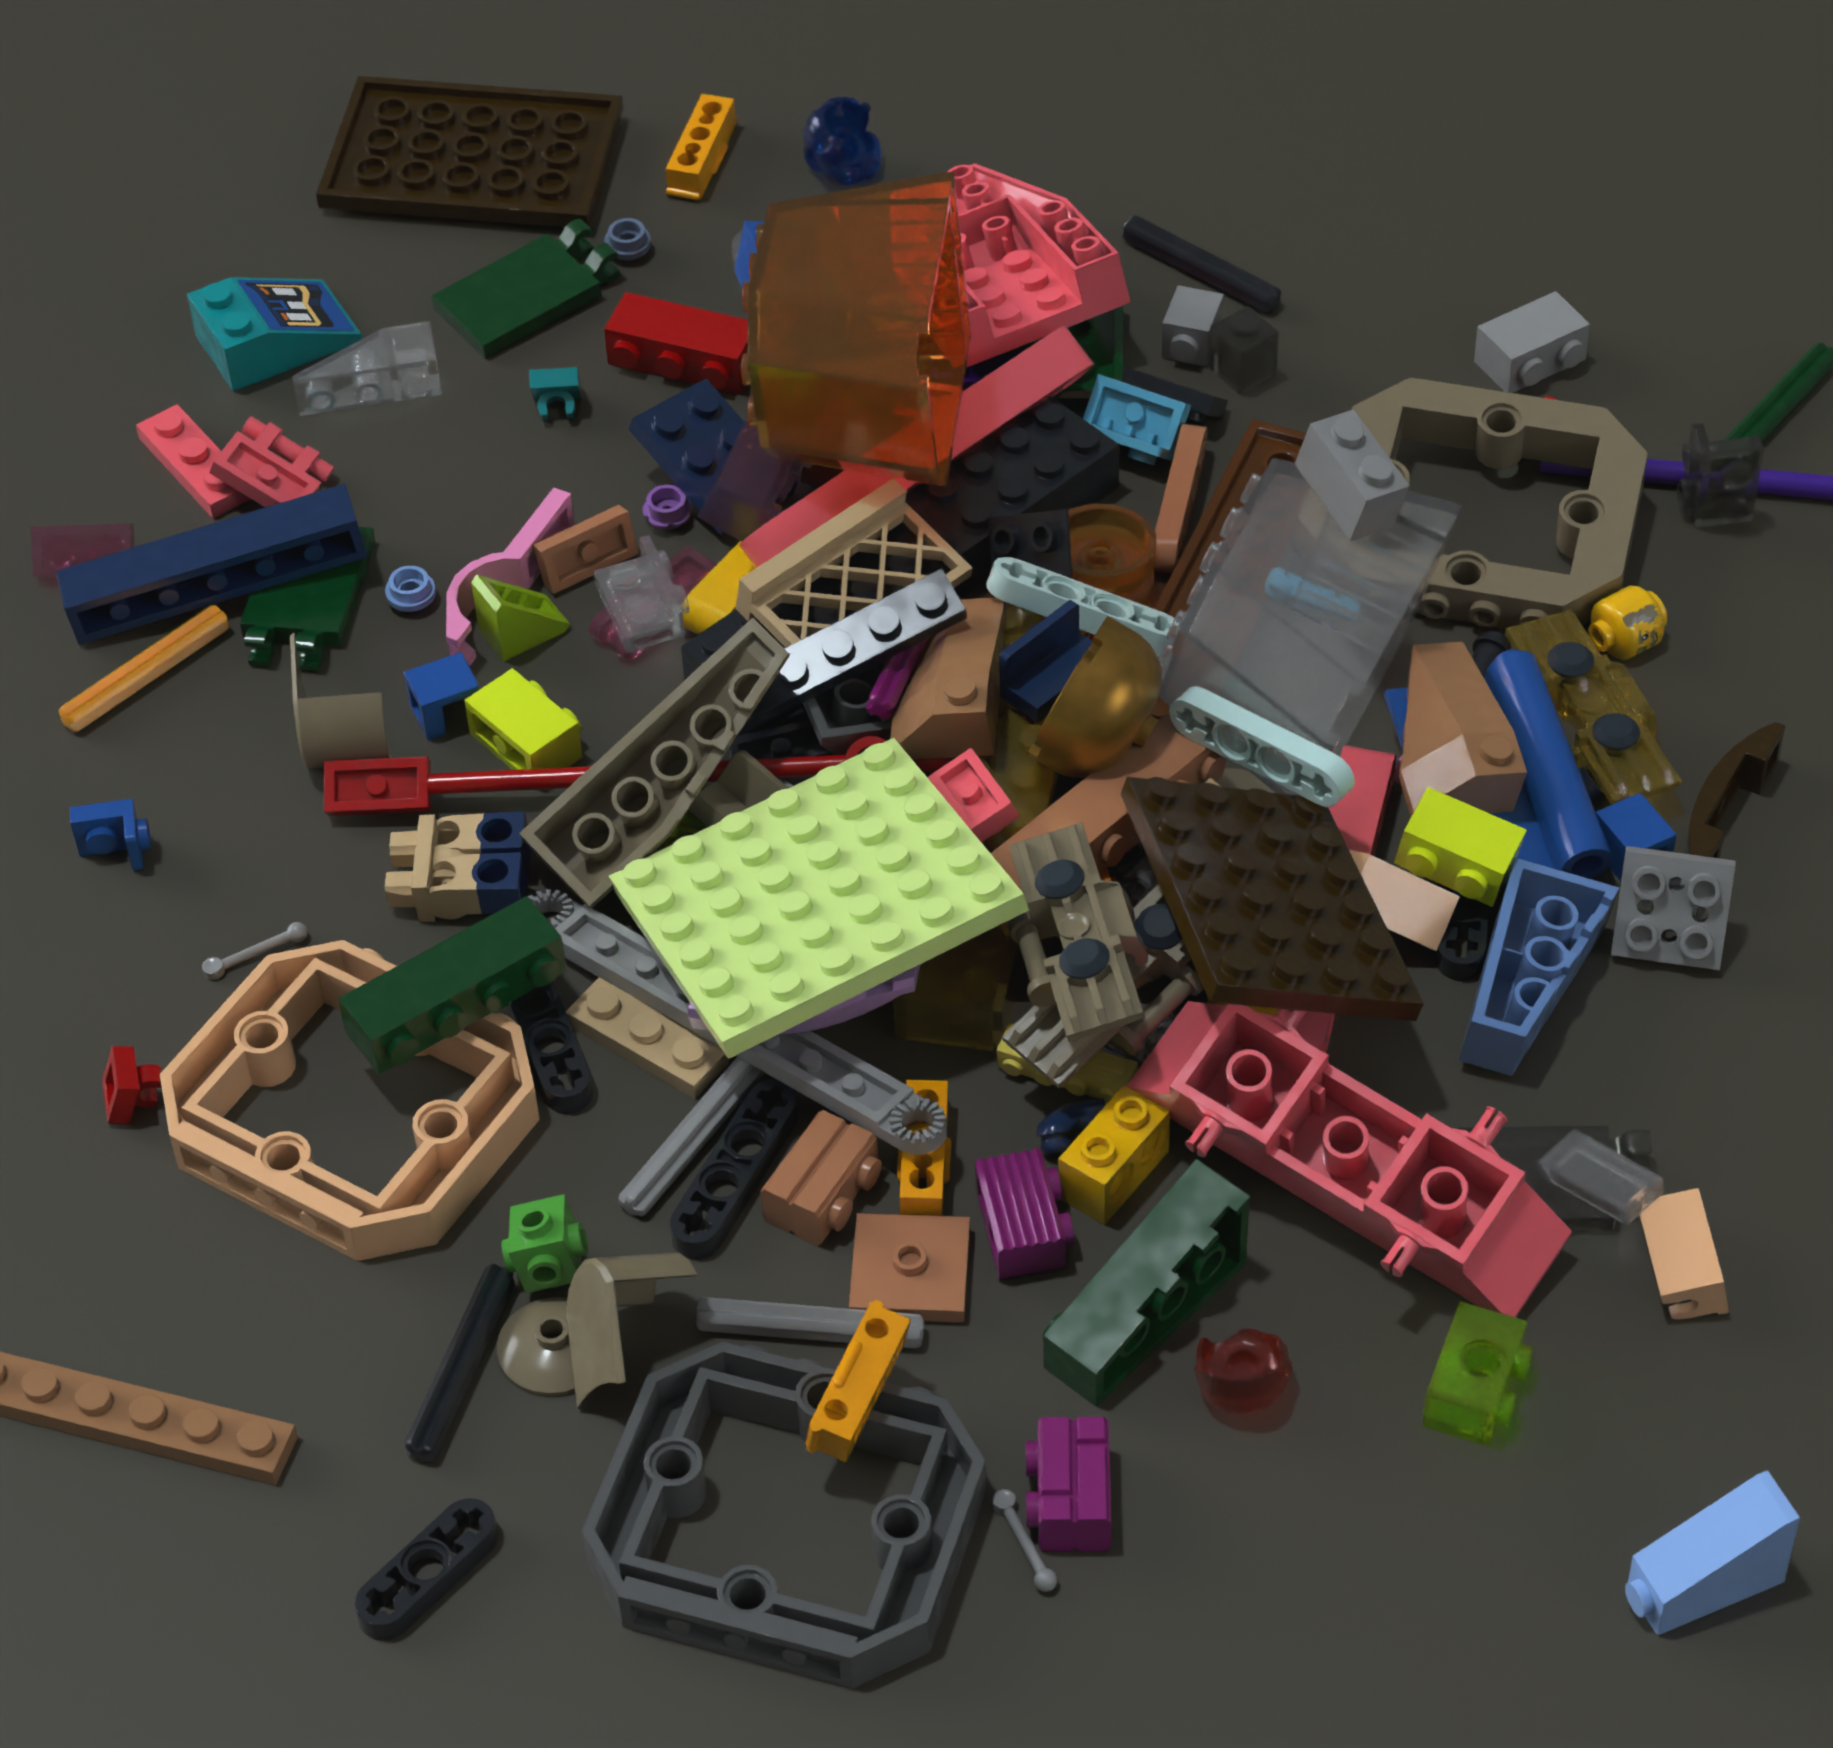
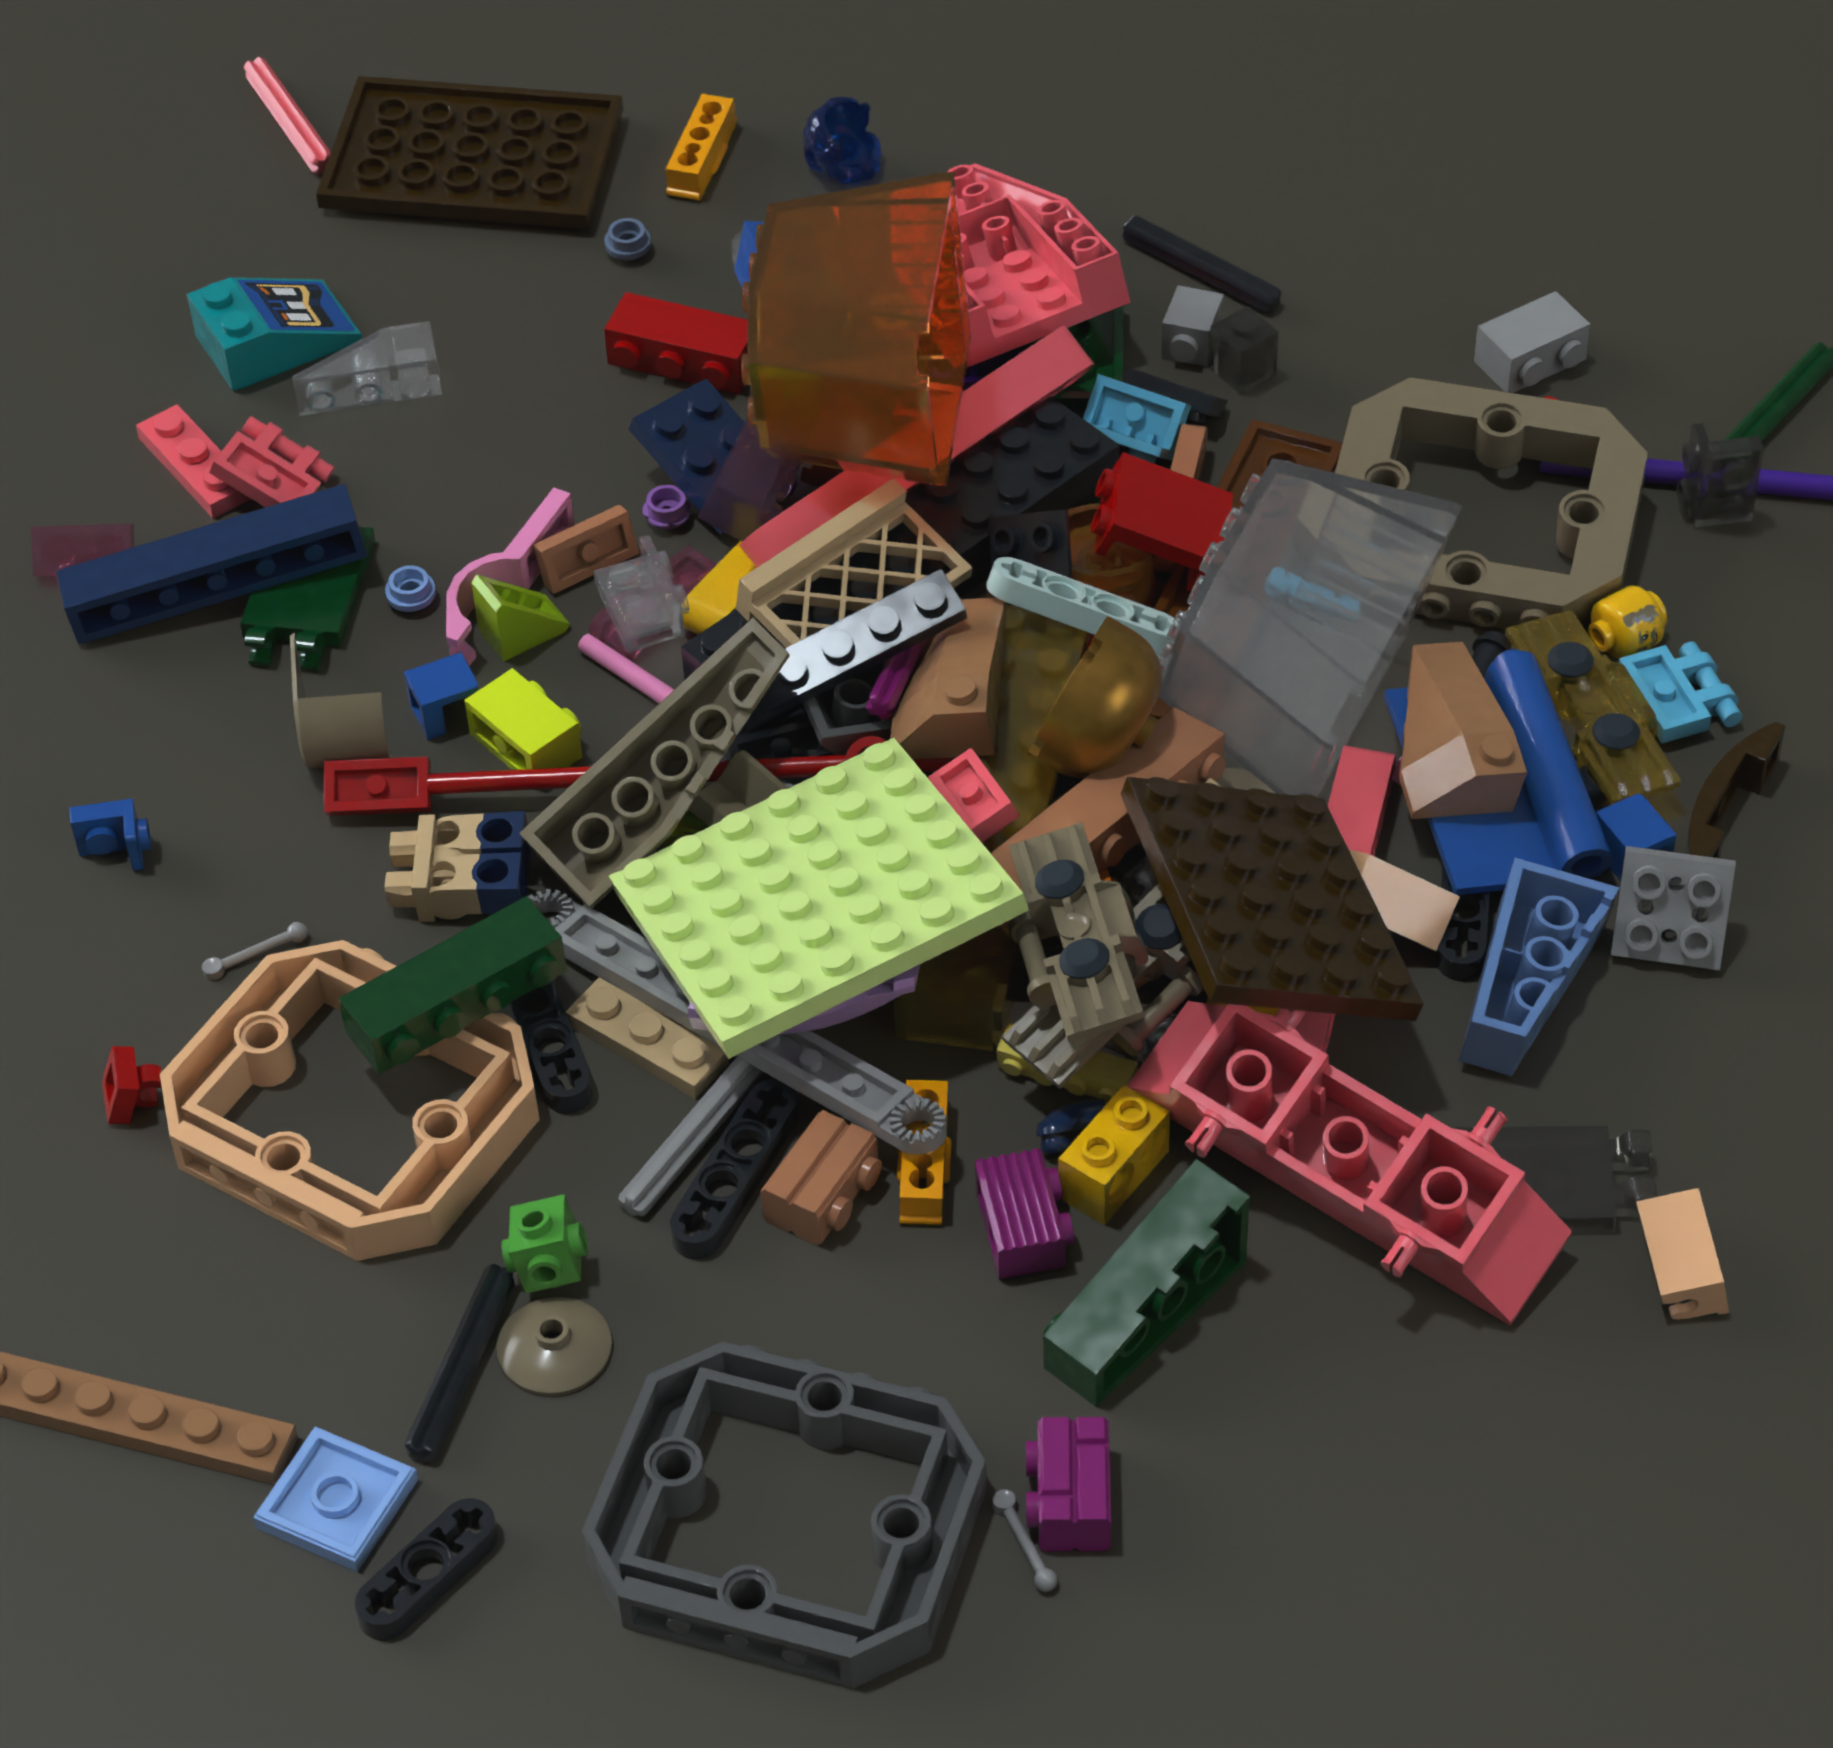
(143, 668): light orange axle -> none
(288, 114): none -> coral axle
(336, 1499): none -> light blue tile
(527, 289): dark green tile -> none
(555, 385): teal tile -> none
(593, 1316): dark tan piece -> none
(624, 668): none -> bright pink bar
(790, 1320): light grey axle -> none
(857, 1382): light orange piece -> none
(911, 1265): nougat plate -> none
(1042, 661): dark blue panel -> none
(1159, 513): none -> red panel
(1243, 1371): clear red hair -> none
(1313, 770): light aqua beam -> none
(1351, 475): light grey brick -> none
(1459, 846): neon yellow brick -> none
(1477, 1344): clear neon green brick -> none
(1601, 1176): clear tile -> none
(1667, 689): none -> medium azure plate
(1715, 1556): light blue slope -> none

